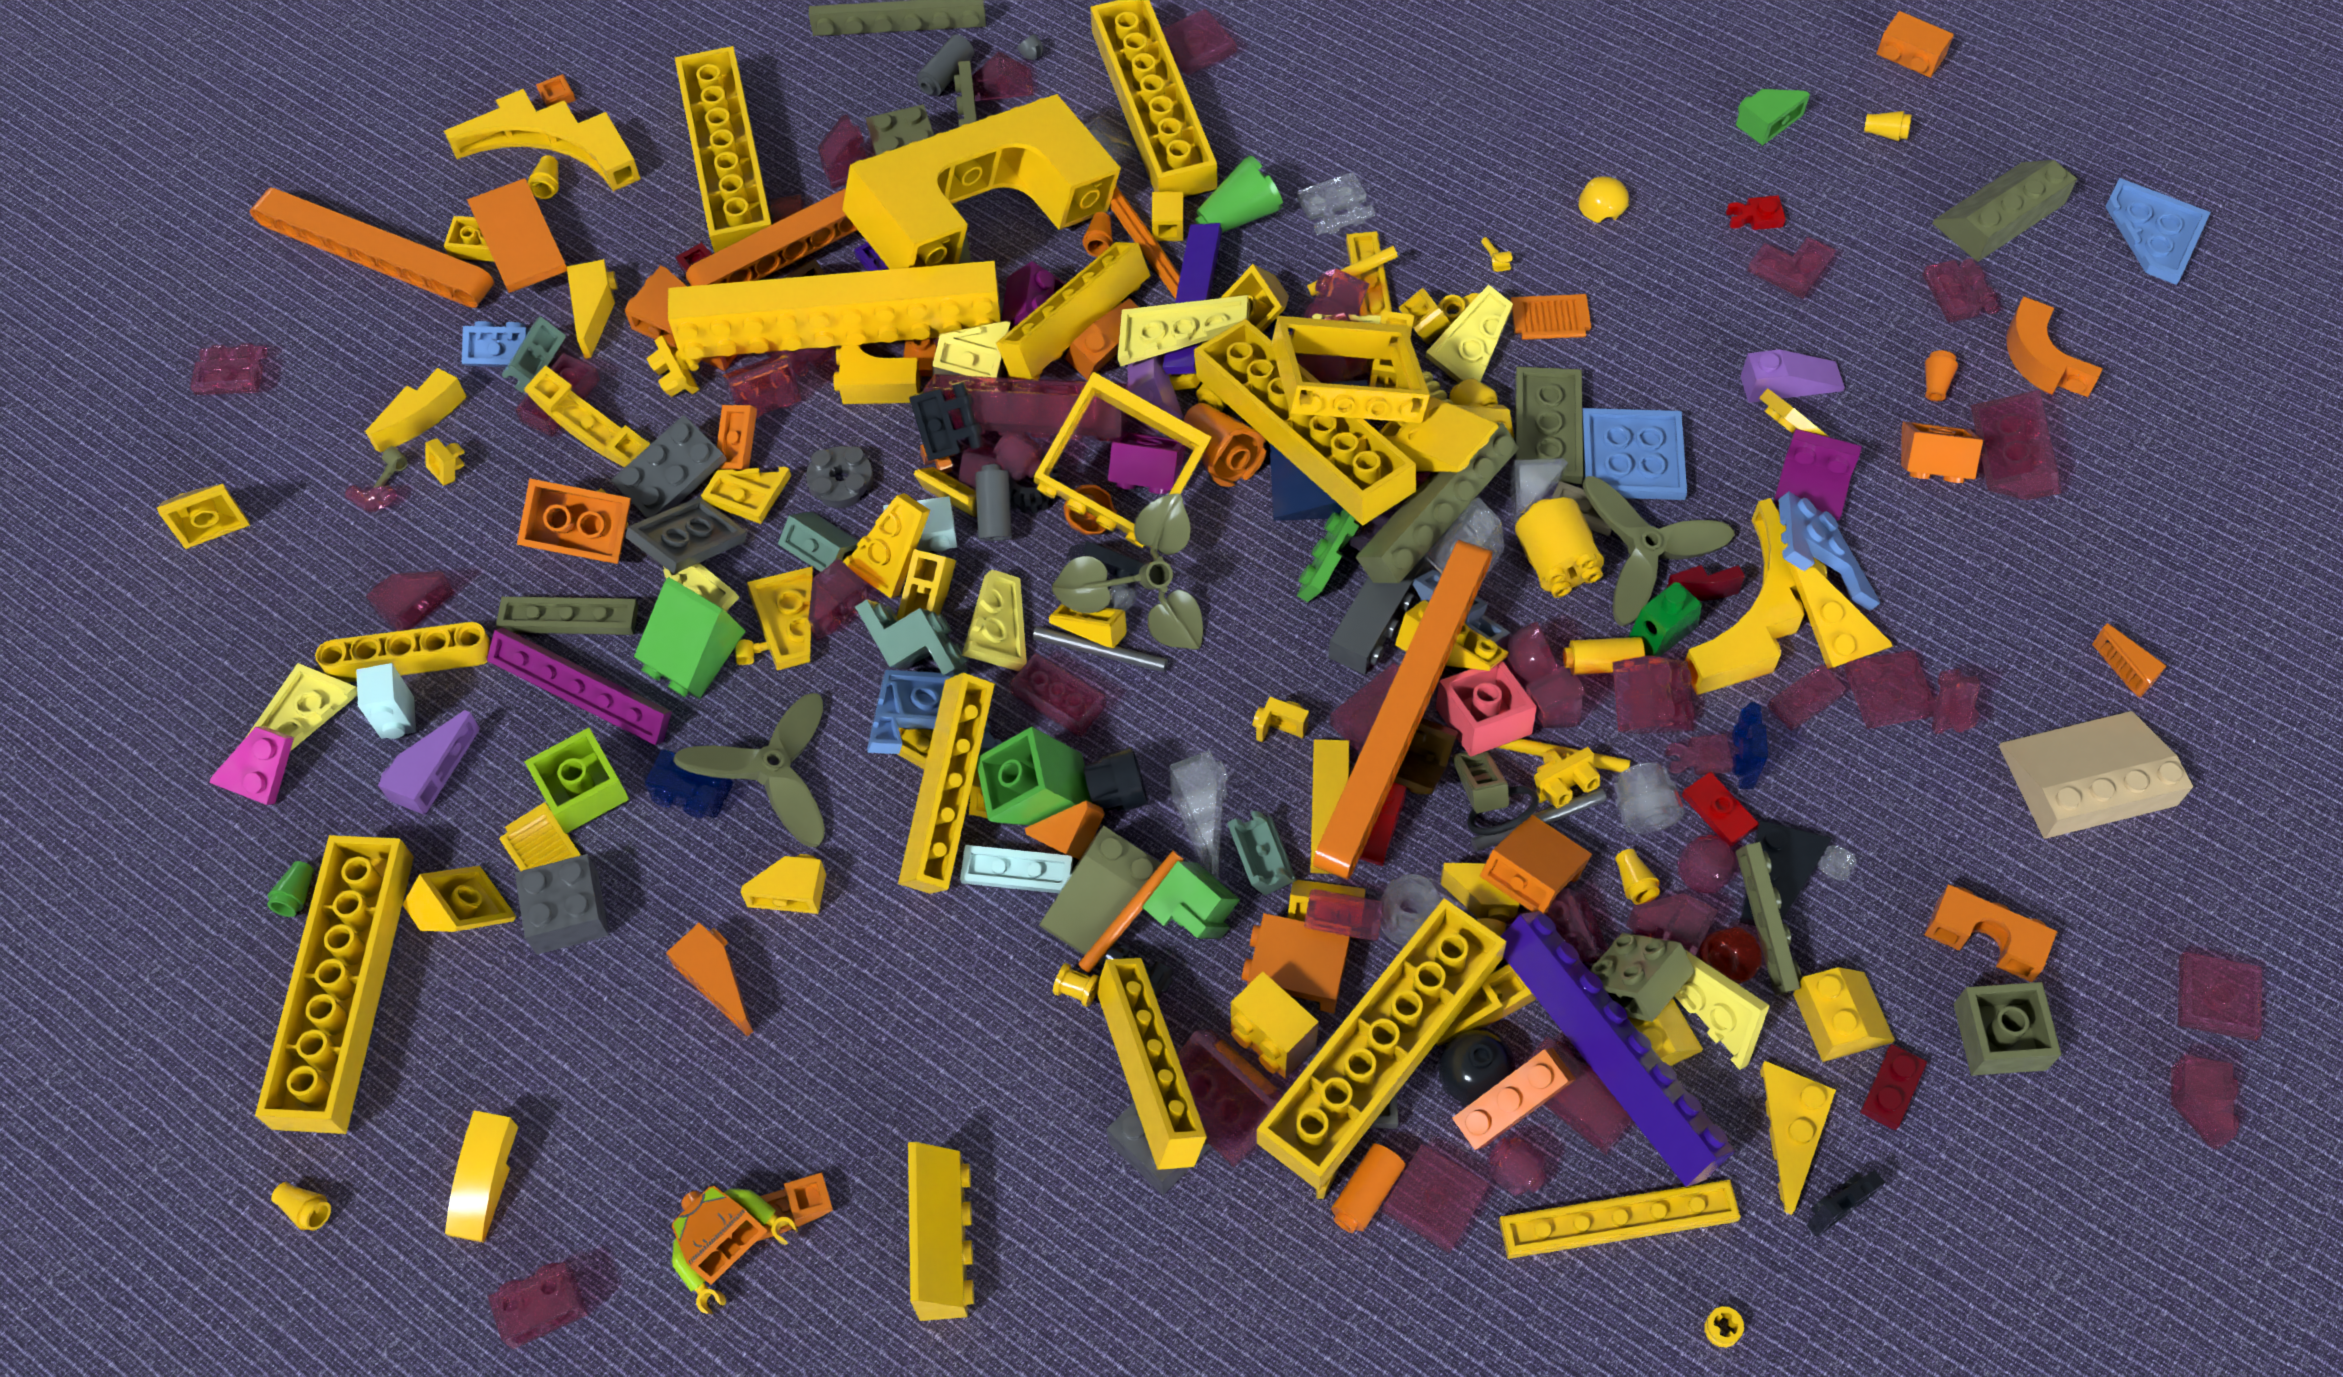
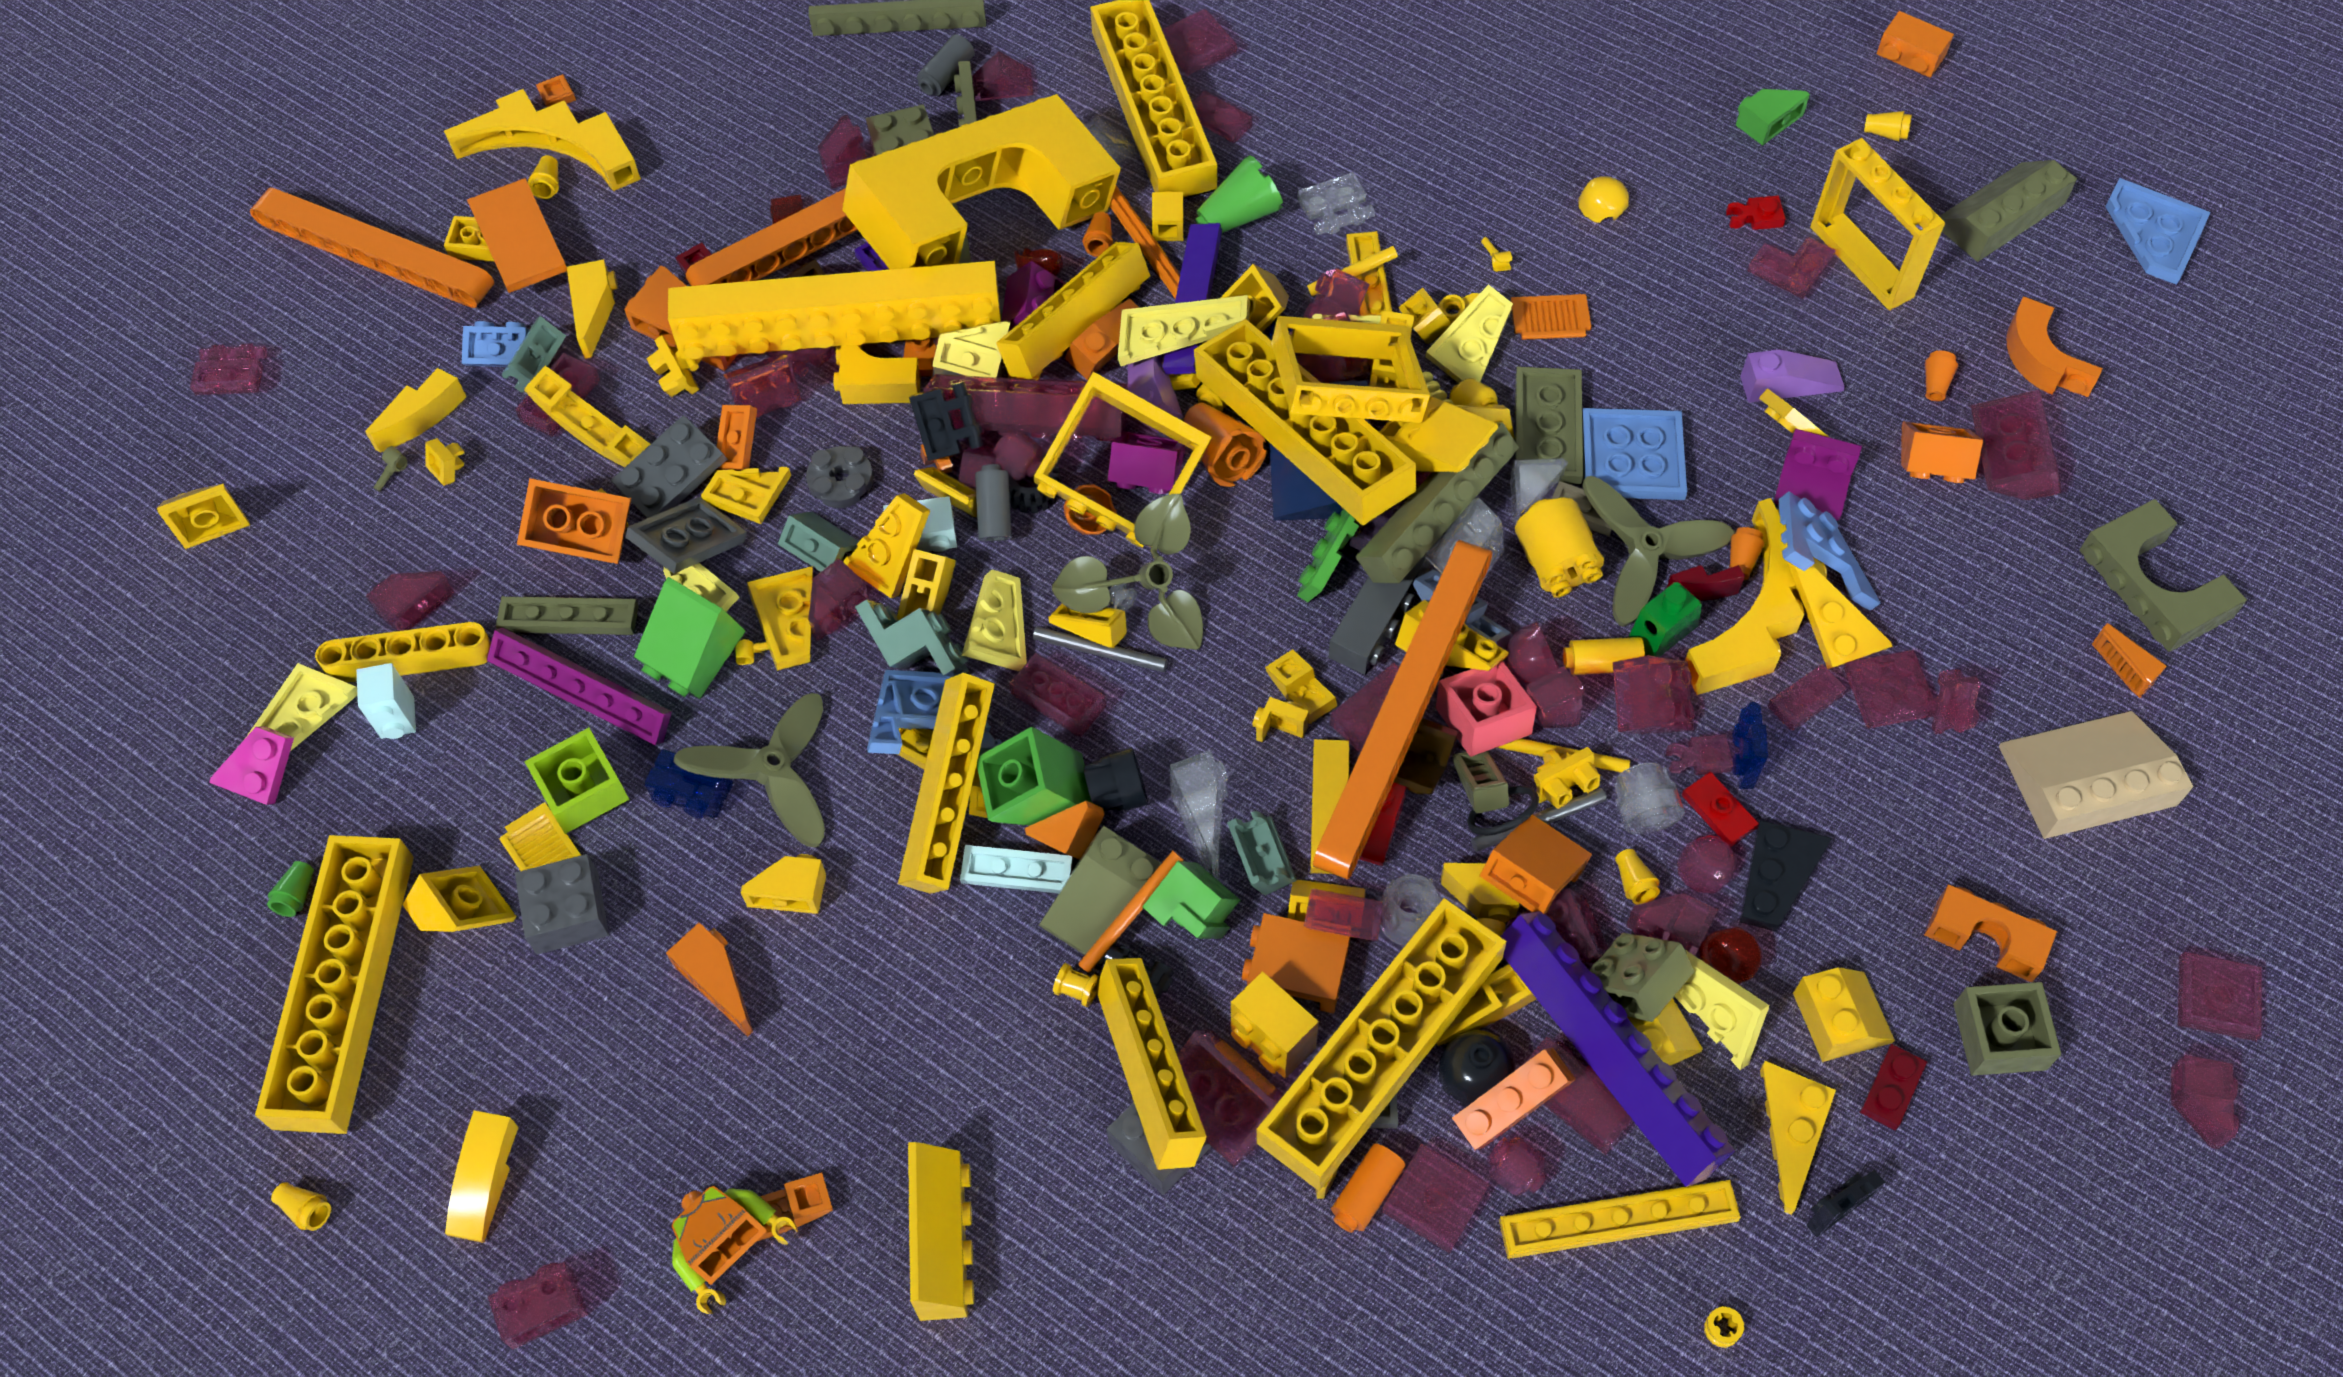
(372, 499): clear pink arm -> none
(425, 767): medium lavender slope -> none
(723, 146): yellow brick -> none
(1031, 47): dark grey hinge -> none
(1045, 258): none -> clear red hair
(1115, 563): black wing -> none
(1221, 117): none -> clear pink plate
(1298, 684): none -> yellow slope
(1746, 549): none -> orange cone
(1765, 907): olive plate -> none
(1837, 862): clear bush -> none
(1853, 246): none -> yellow window
(1953, 293): clear pink plate -> none
(2169, 615): none -> olive arch

